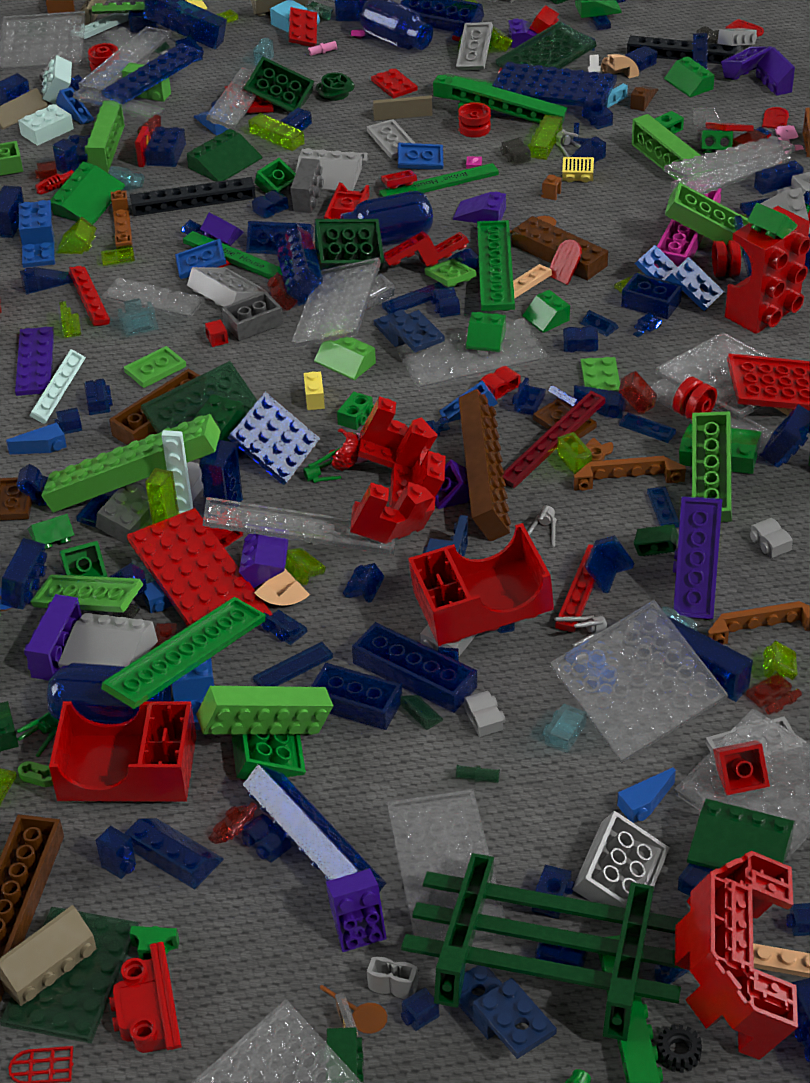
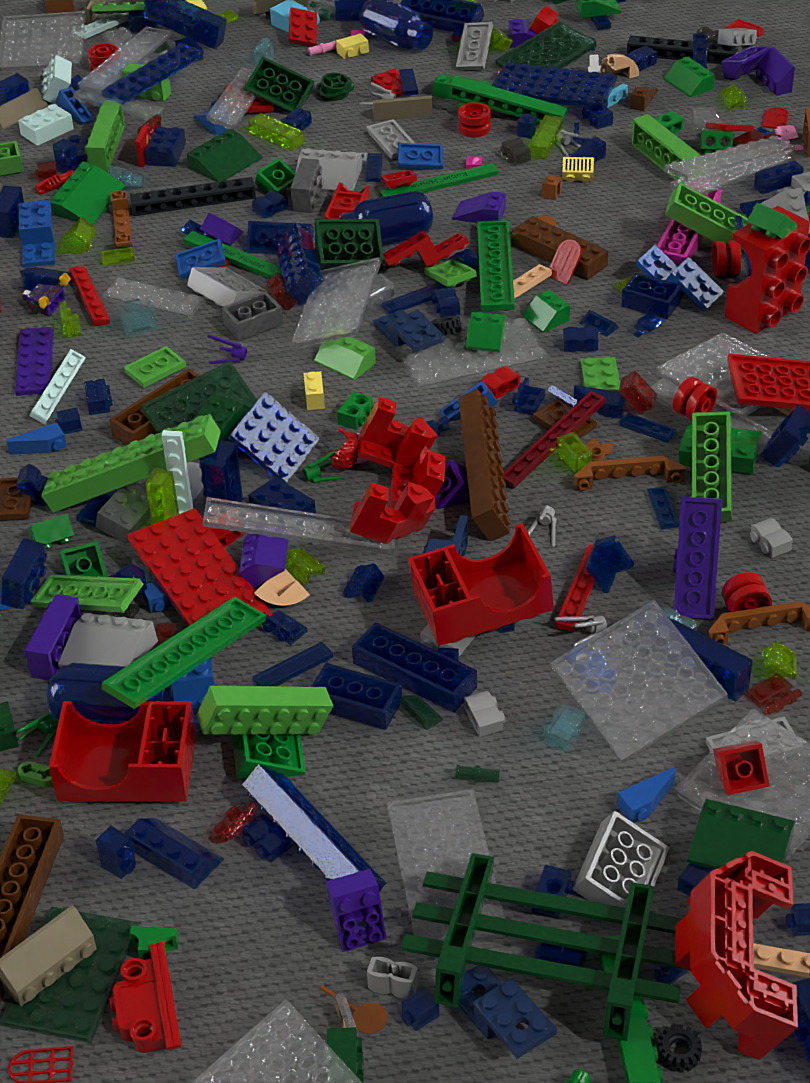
(46, 298): none -> torso
(216, 333): red brick -> none
(237, 351): none -> dark purple plant
(282, 495): none -> clear blue brick
(352, 46): none -> light yellow brick
(374, 167): none -> clear blue tile
(387, 95): none -> light grey plant
(408, 82): none -> clear blue tile
(448, 325): none -> black tyre
(526, 126): none -> clear blue brick
(656, 540): dark green brick -> none
(733, 97): none -> clear neon green bracket
(745, 592): none -> red wheel

